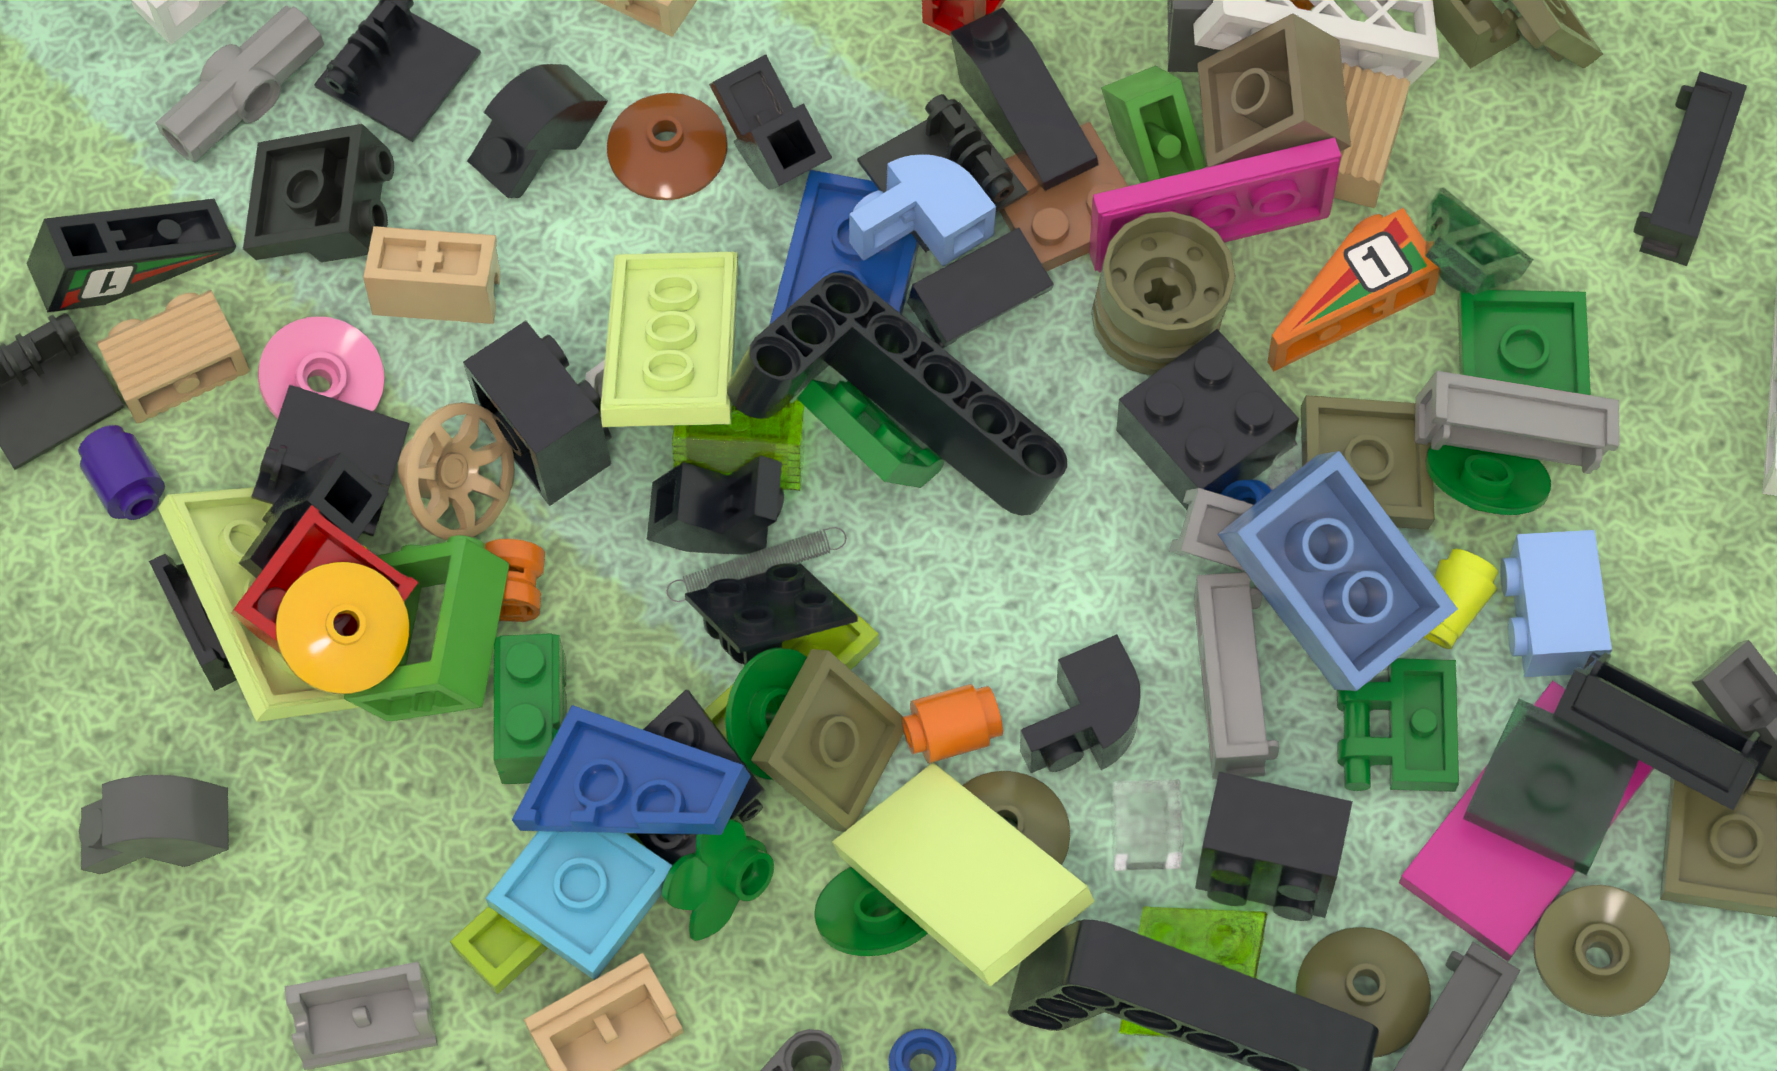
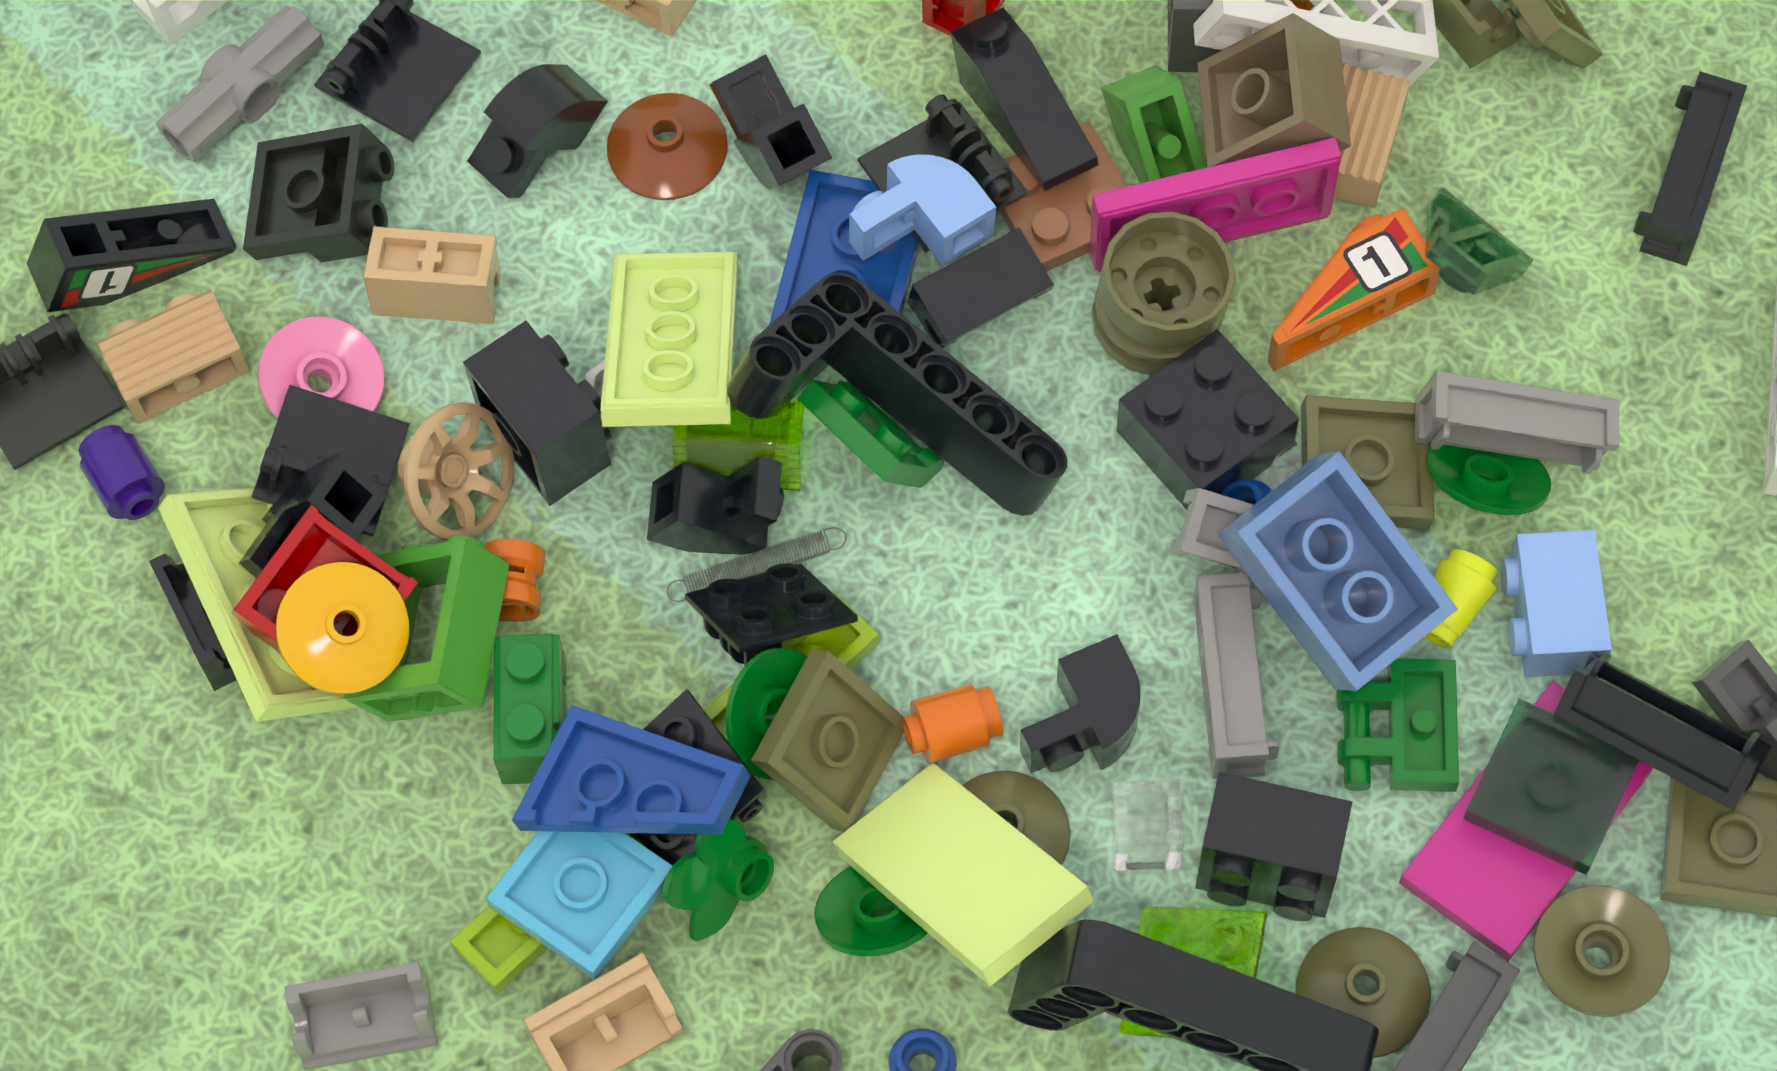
(156, 819): dark grey brick -> none
(1526, 338): green plate -> none

